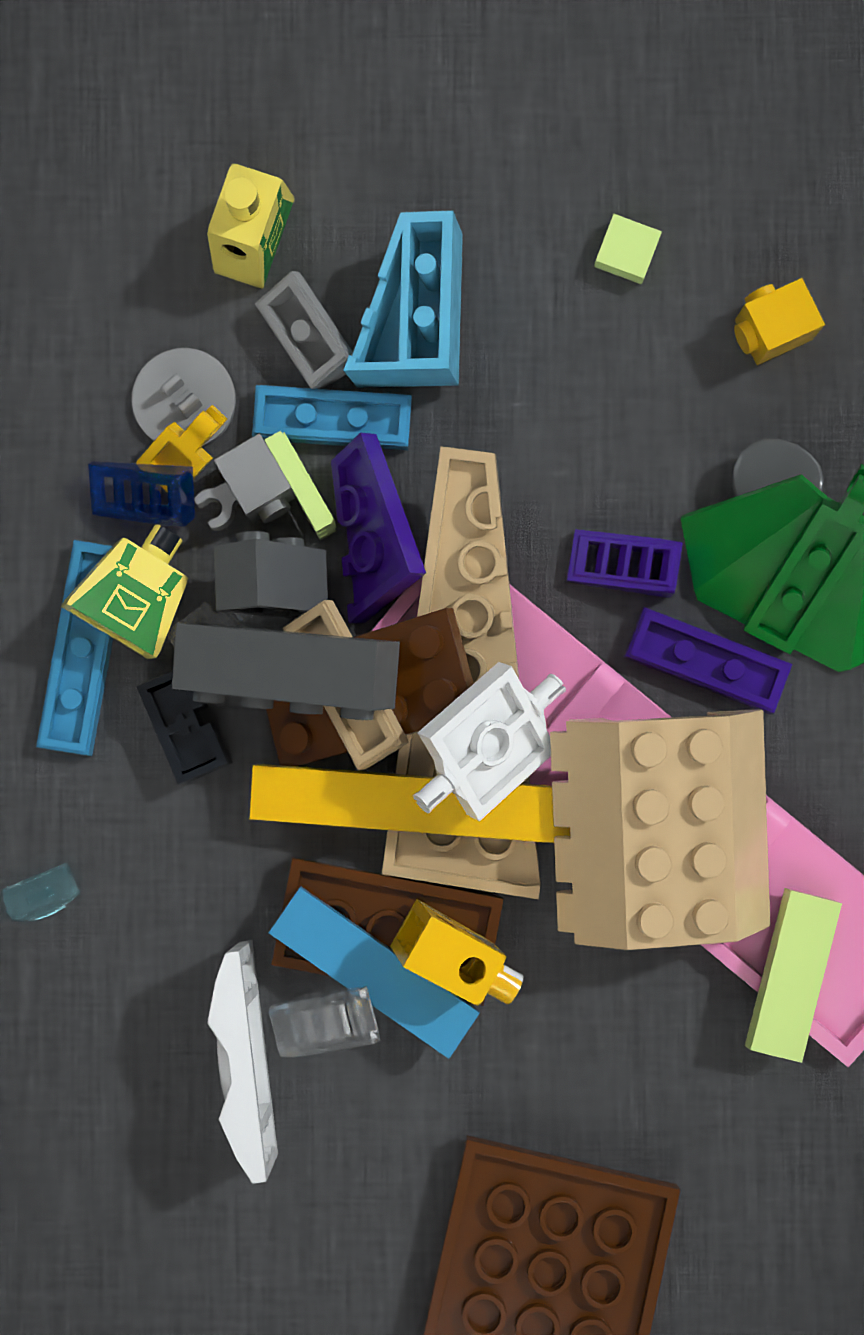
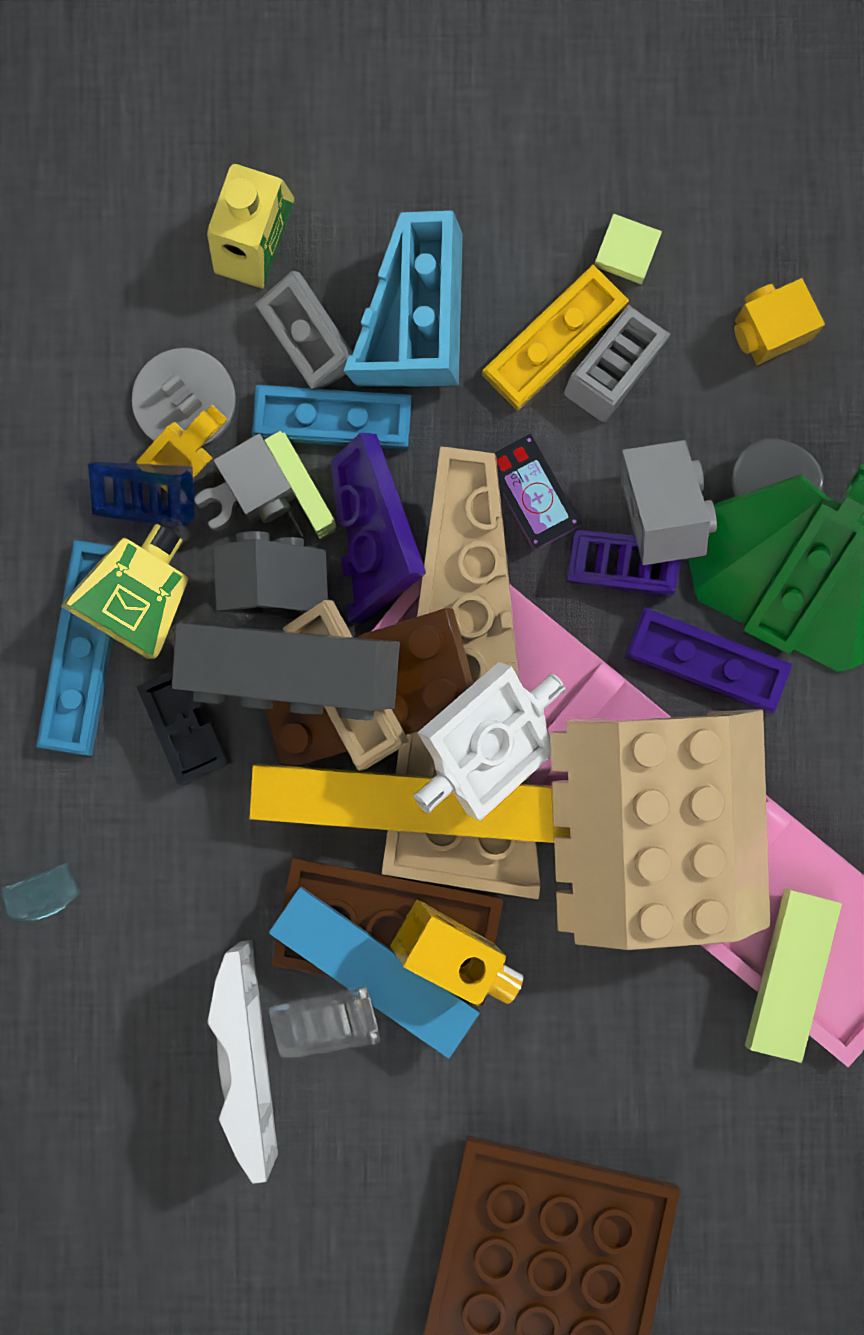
(534, 493): none -> tile
(555, 337): none -> yellow tile
(596, 389): none -> light grey slope
(666, 502): none -> light grey brick

